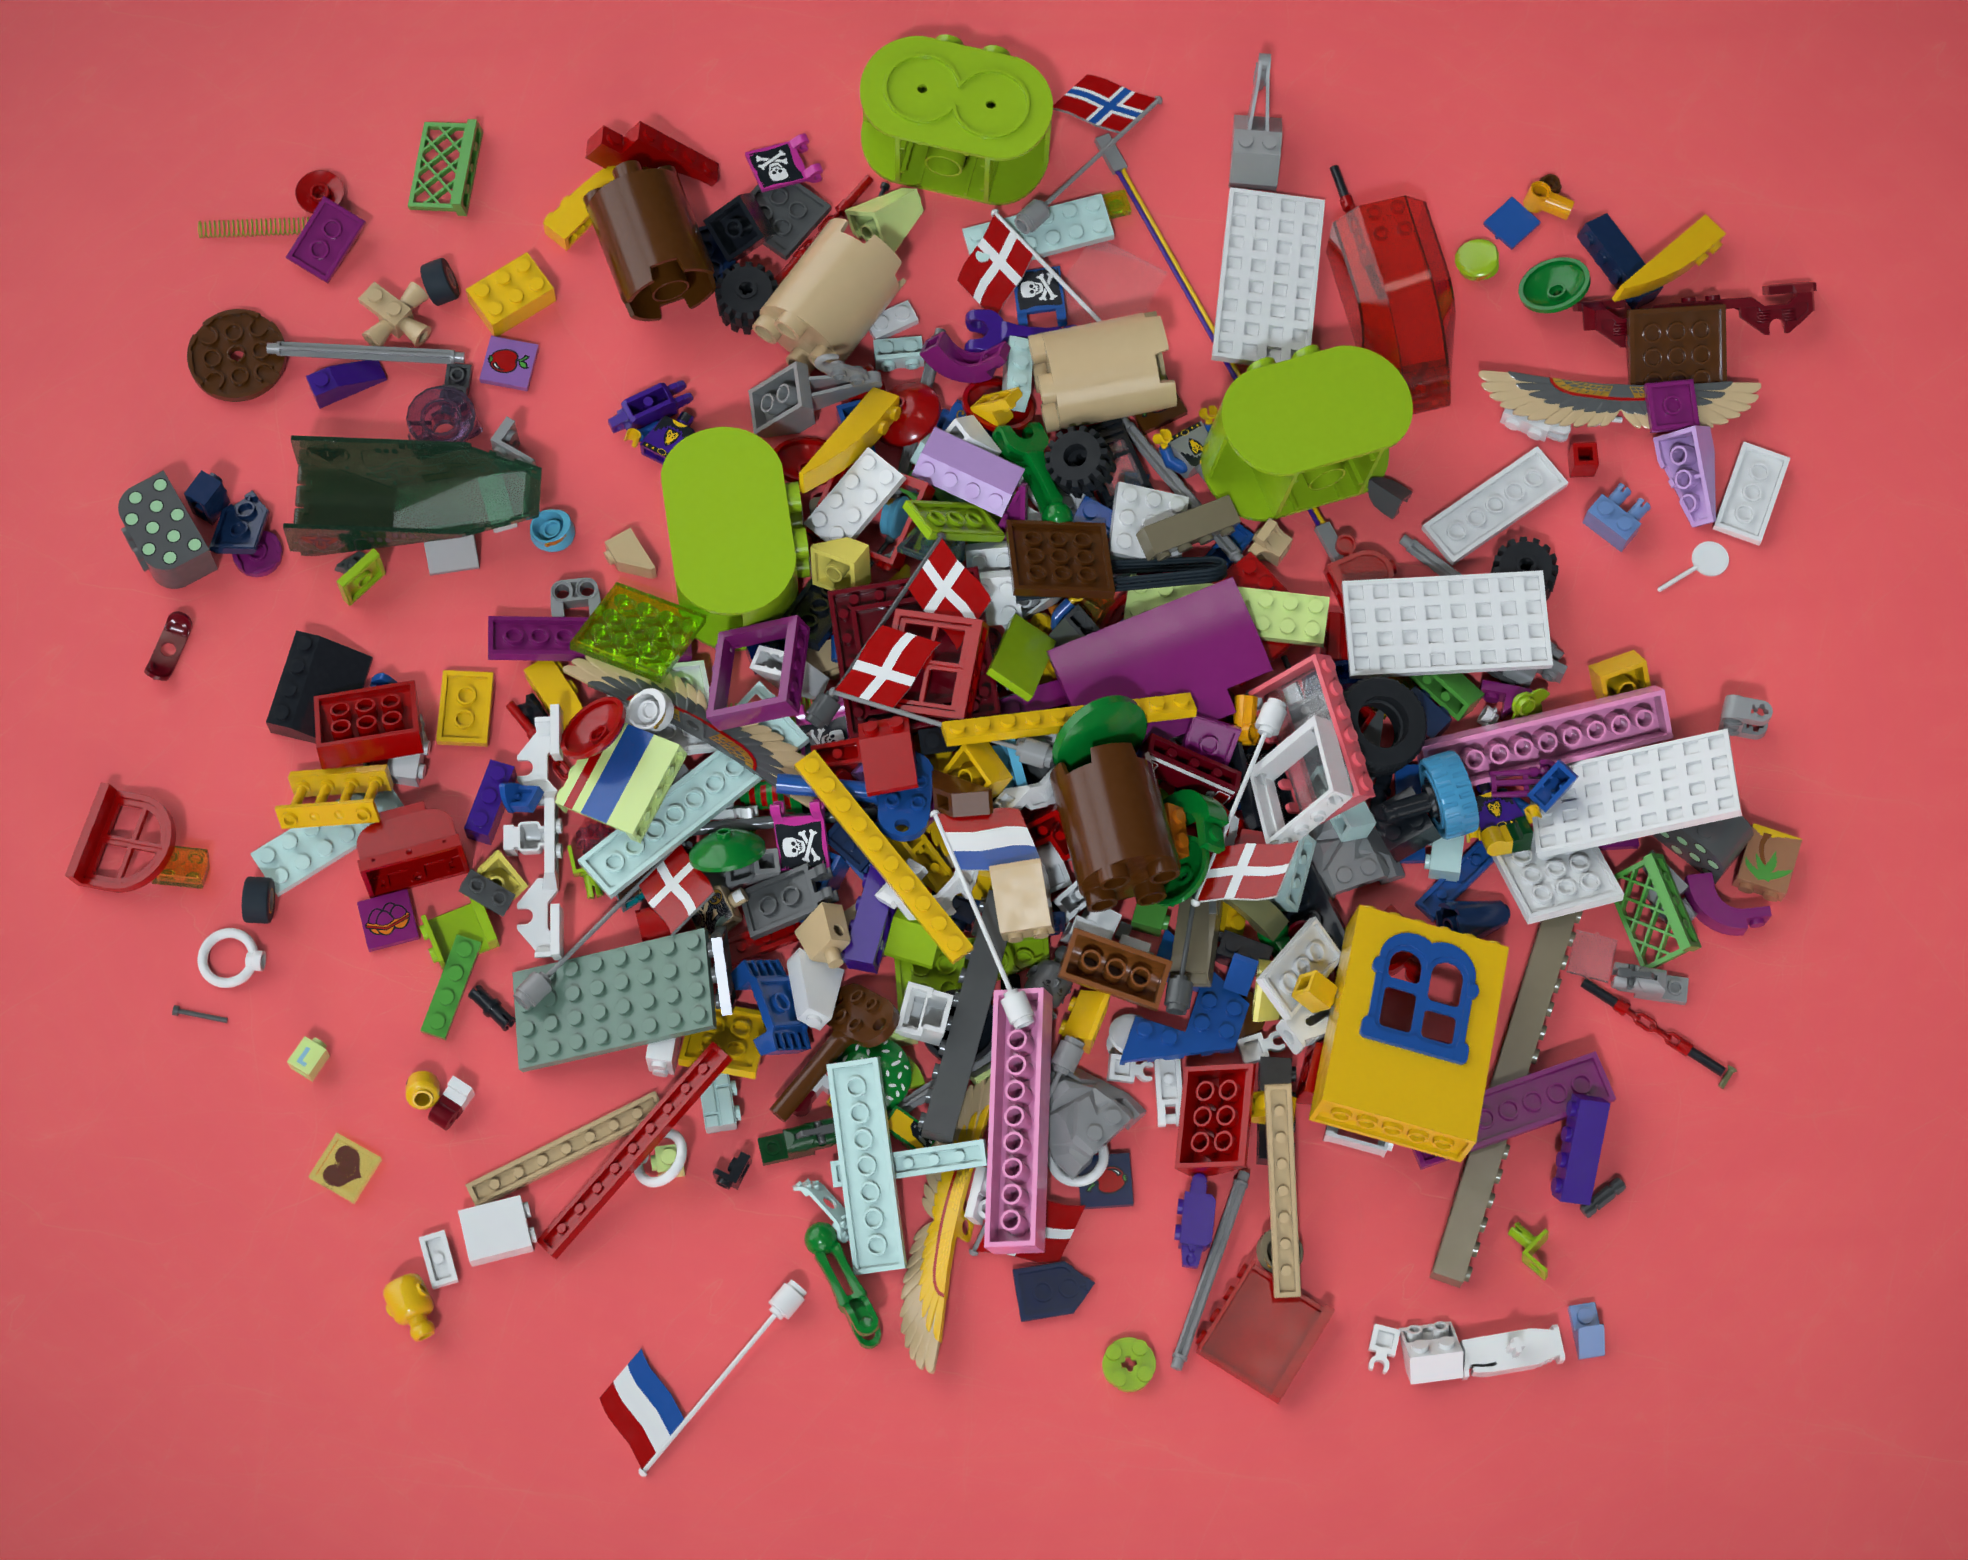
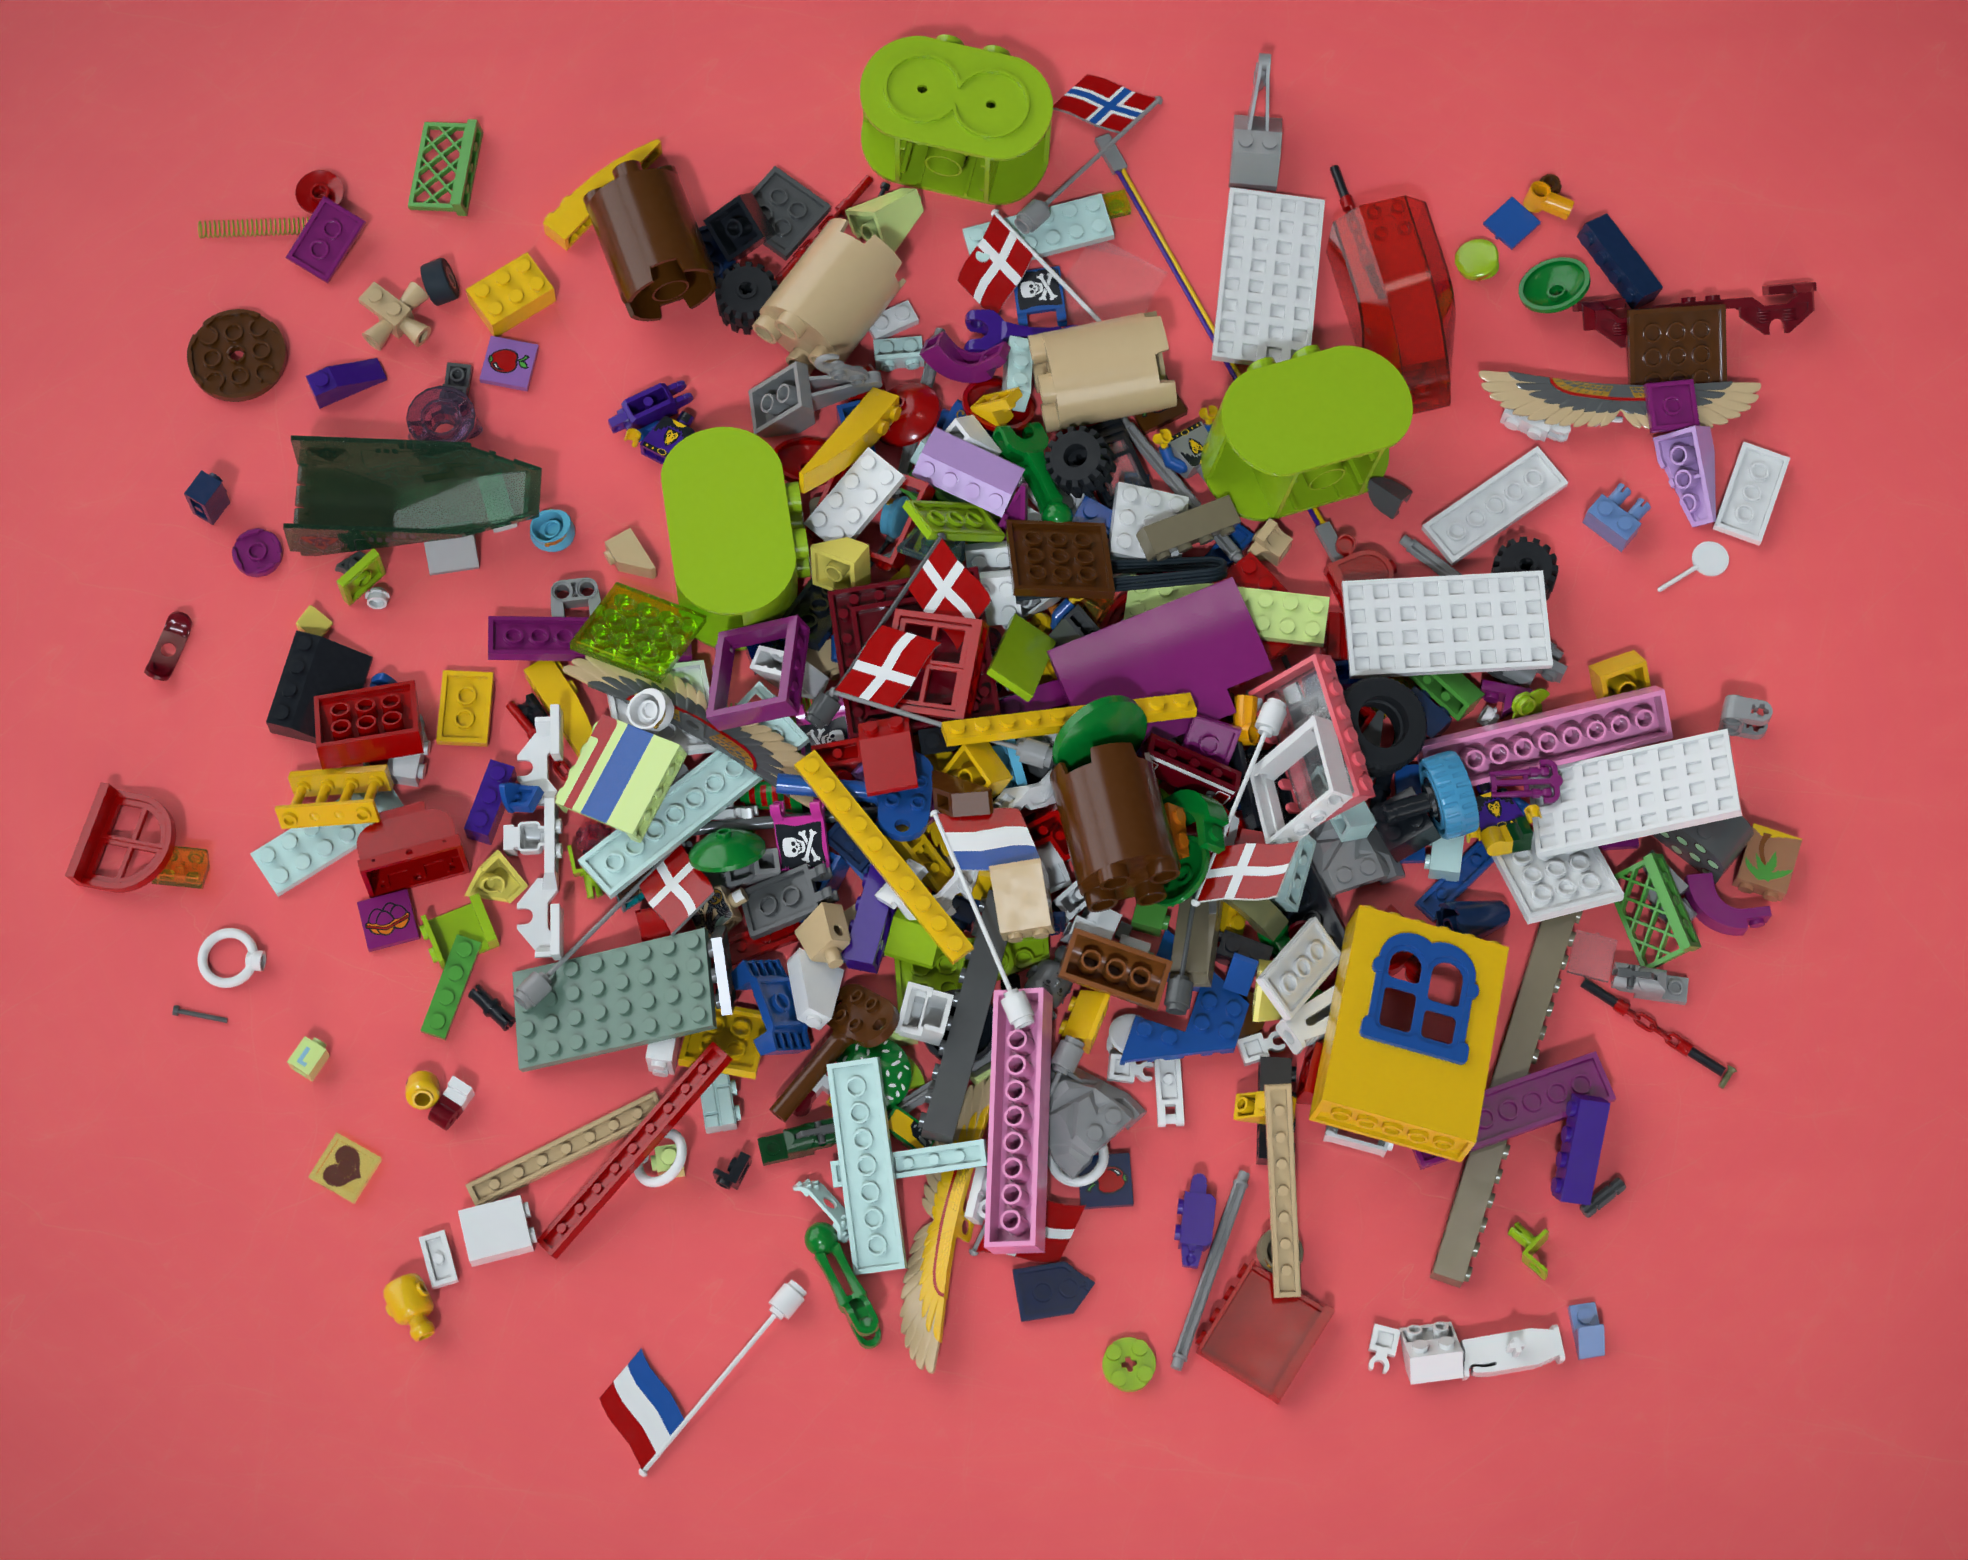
(164, 533): dark grey brick -> none
(240, 527): dark blue tile -> none
(258, 900): black wheel -> none
(313, 622): none -> light yellow slope
(362, 352): light grey piece -> none
(377, 598): none -> white plate
(486, 892): dark grey hinge -> none
(506, 442): light grey bracket -> none
(593, 728): red dish -> none
(651, 150): red arch -> none
(781, 165): flag -> none
(1215, 1118): red slope -> none
(1314, 991): yellow brick -> none
(1552, 785): blue slope -> none
(1583, 459): red brick -> none
(1675, 260): yellow slope -> none

